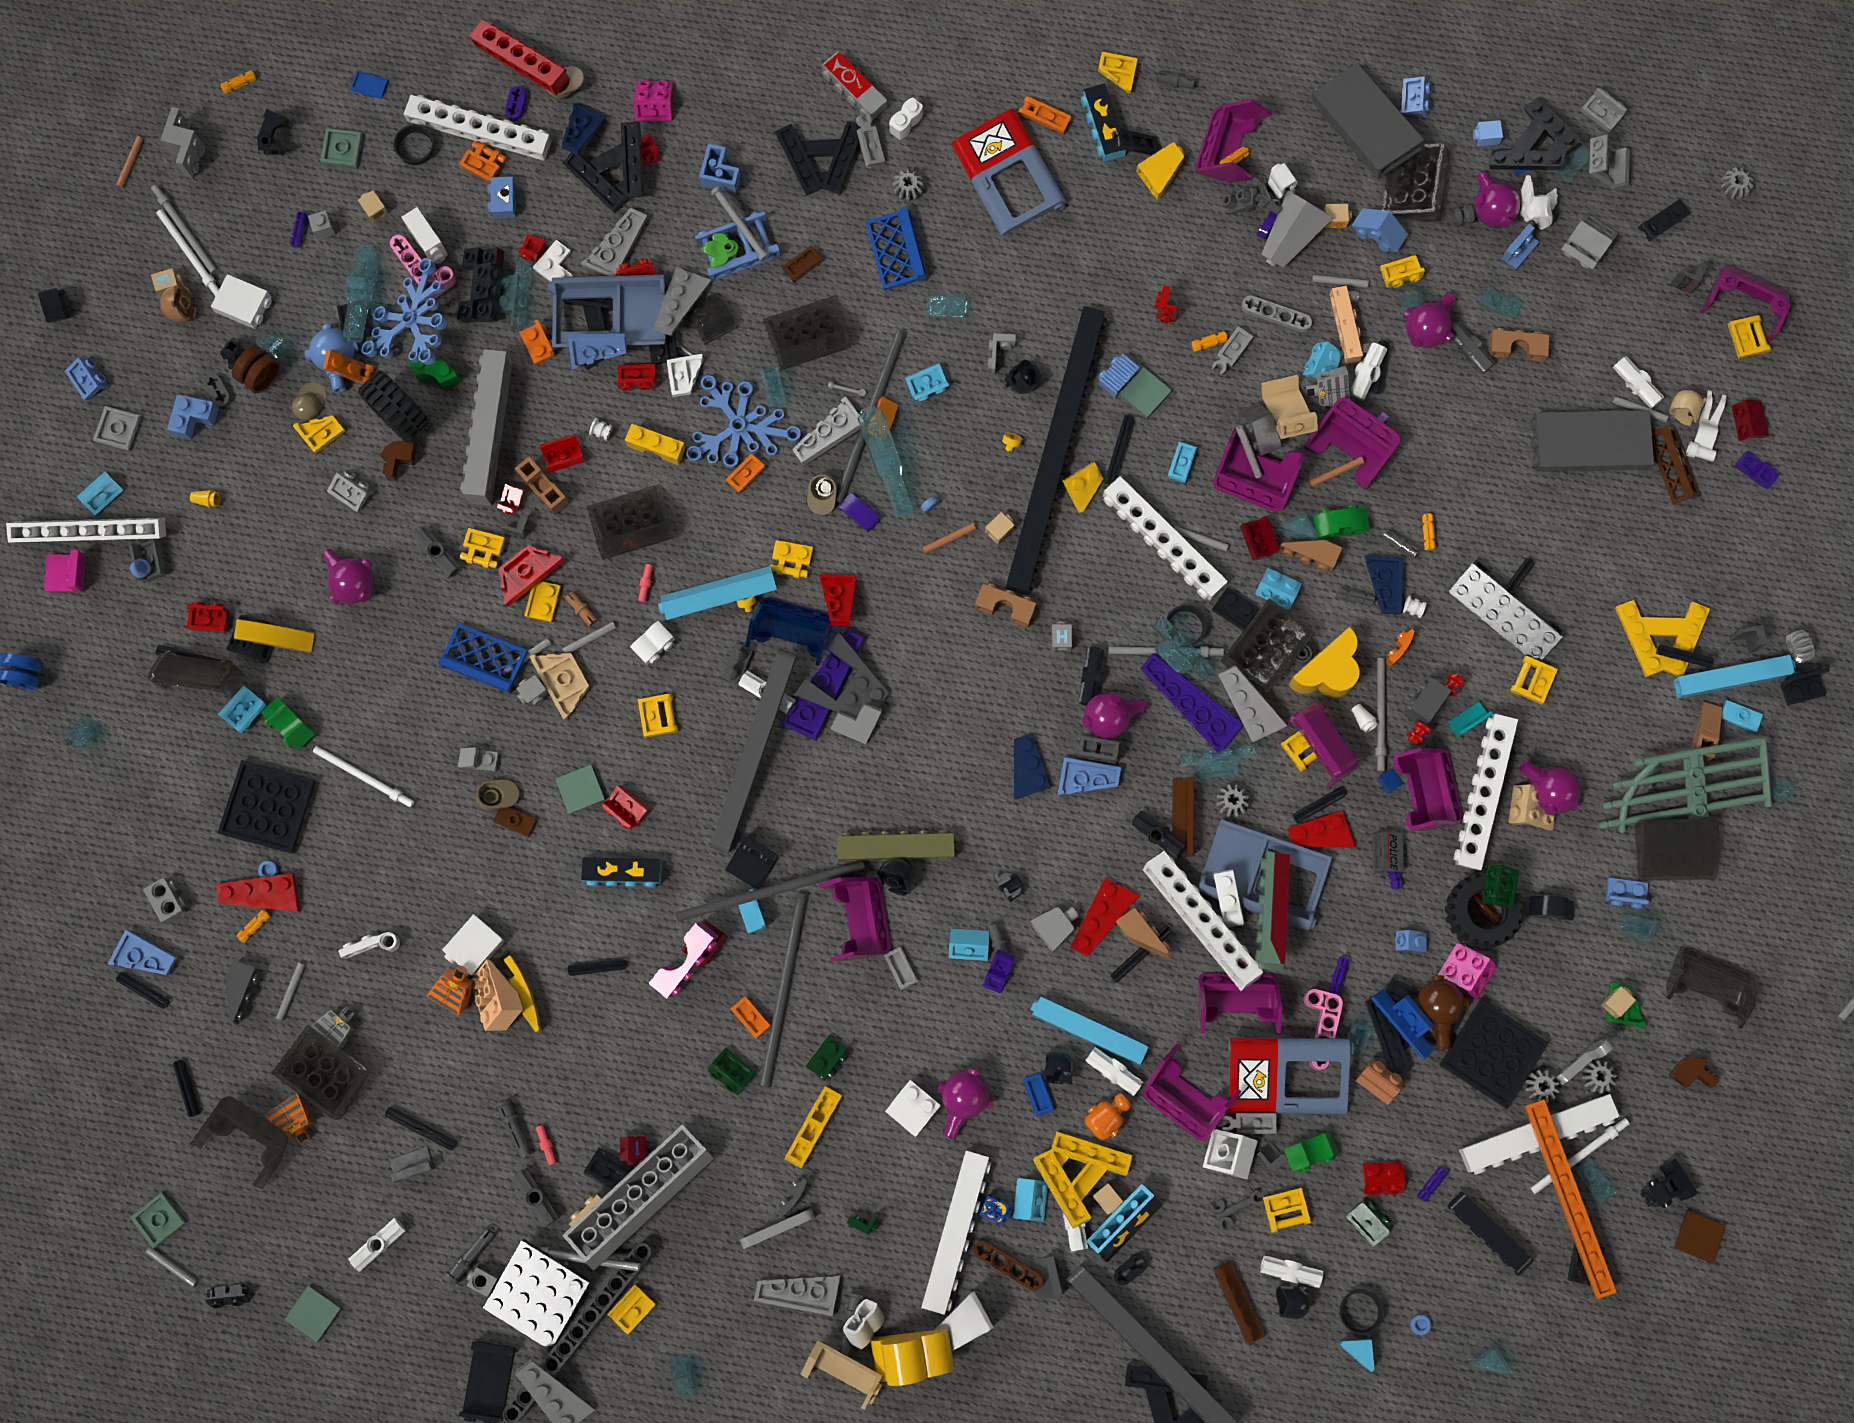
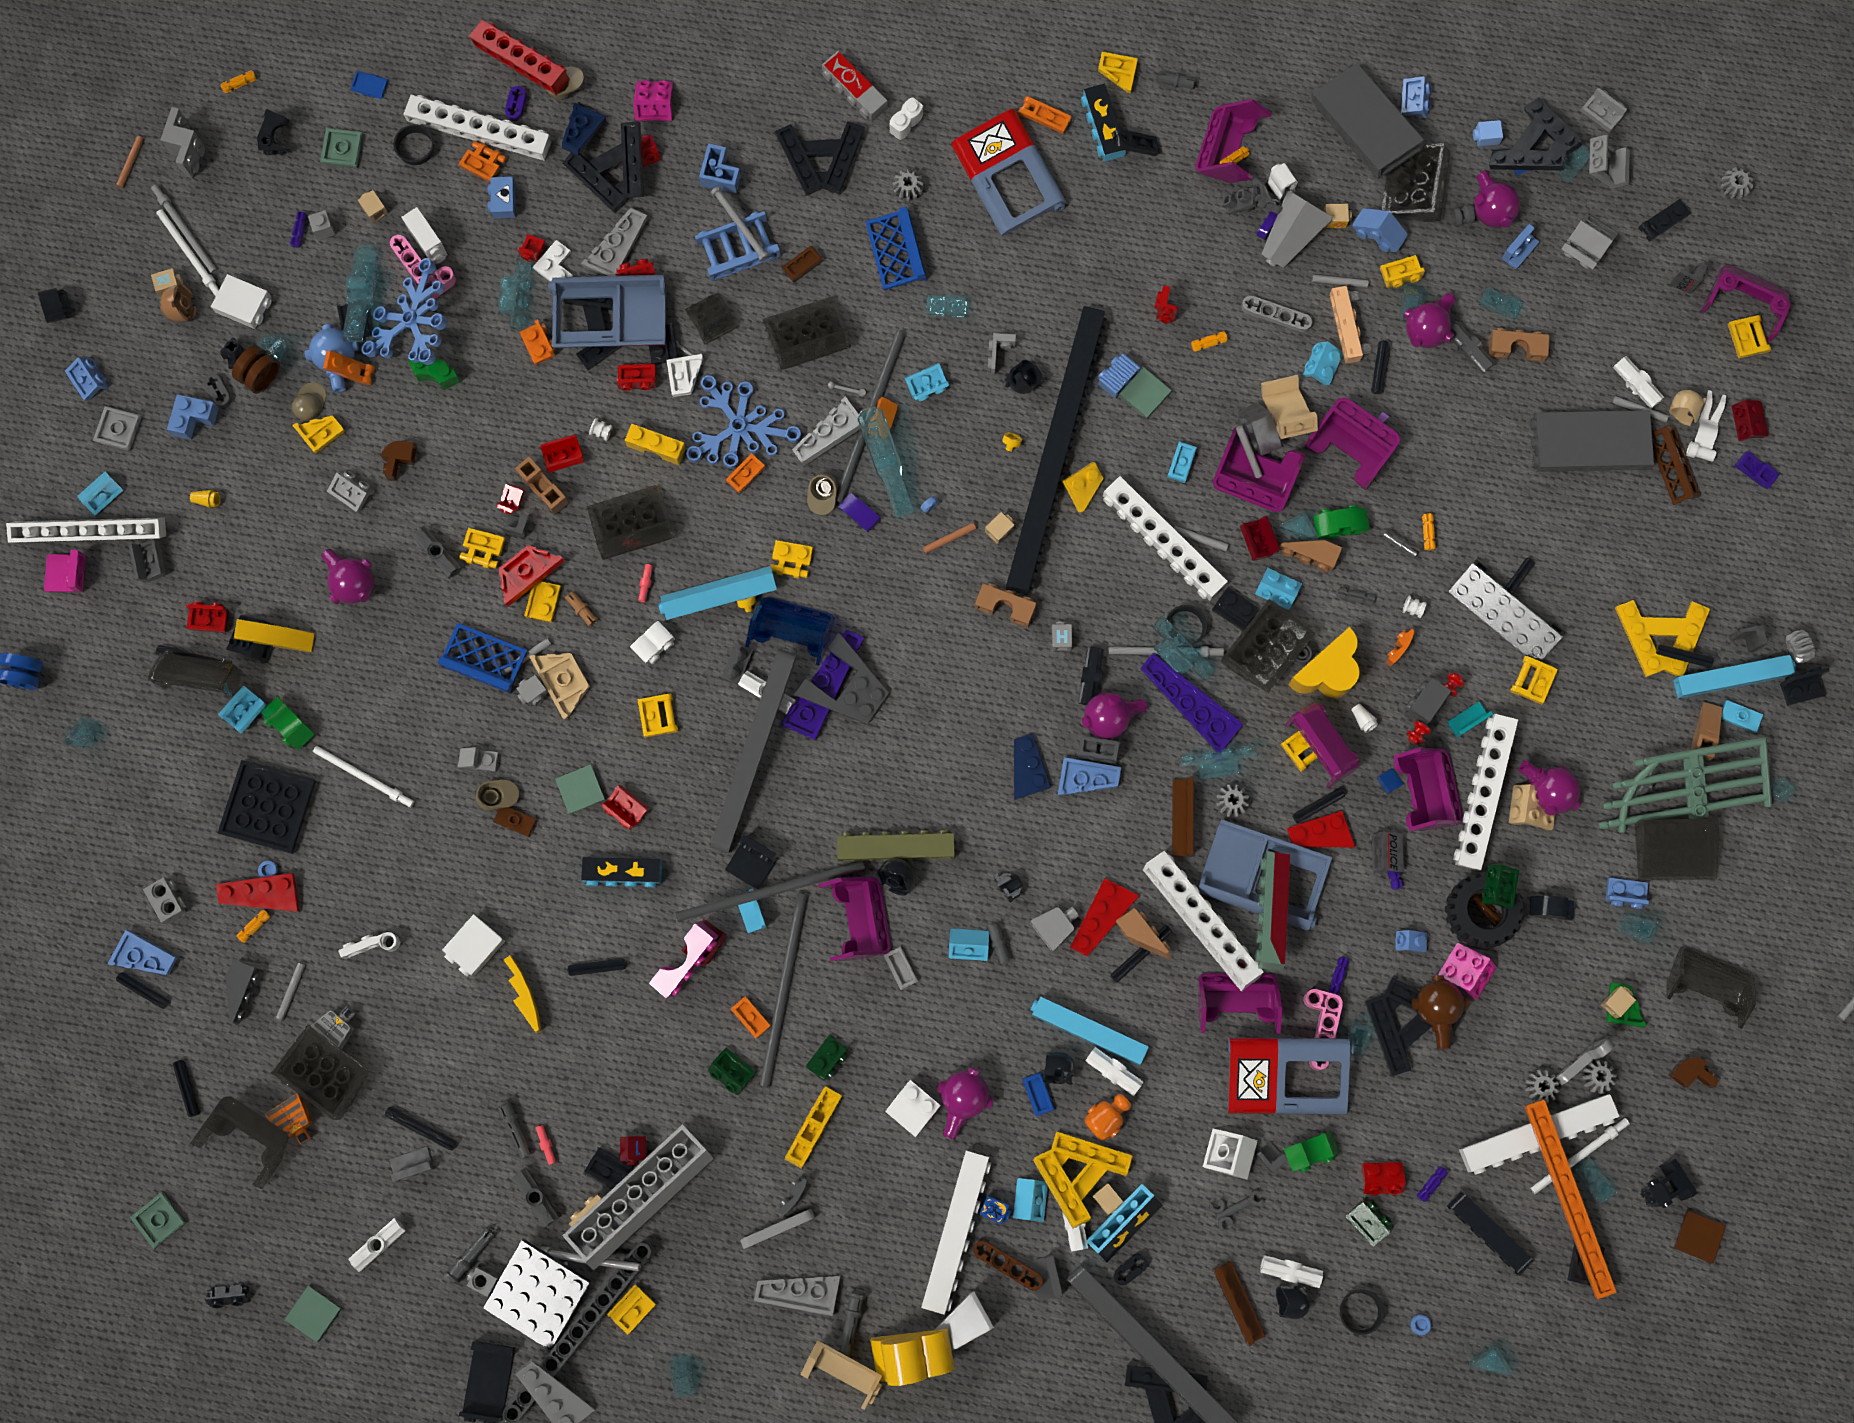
(140, 568): medium blue tile -> none
(171, 1266): light grey bar -> none
(393, 406): black tyre -> none
(452, 990): orange torso -> none
(485, 287): black bracket -> none
(486, 427): light grey brick -> none
(495, 998): light nougat slope -> none
(588, 638): light grey bar -> none
(591, 347): medium blue wing -> none
(679, 300): light grey wing -> none
(718, 250): bright green plate -> none
(773, 386): clear light blue slope -> none
(839, 597): red wing -> none
(859, 1223): dark green bracket -> none
(860, 727): light grey tile -> none
(863, 1324): white brick -> none
(869, 141): light grey plate -> none
(999, 971): dark purple slope -> none
(1119, 449): black axle -> none
(1161, 168): yellow slope -> none
(1168, 841): black piece -> none
(1183, 1102): magenta windscreen -> none
(1228, 898): white plate -> none
(1232, 349): light grey plate -> none
(1252, 1123): light grey plate -> none
(1254, 711): light grey wing -> none
(1285, 1203): yellow plate -> none
(1330, 386): light grey torso -> none
(1337, 471): nougat bar -> none
(1361, 1351): medium azure slope -> none
(1367, 371): white piece -> none
(1380, 1081): nougat brick -> none
(1381, 751): light grey bar -> none
(1387, 580): dark blue wing -> none
(1407, 1019): blue bracket -> none
(1493, 1054): black plate -> none
(1537, 207): white helmet -> none

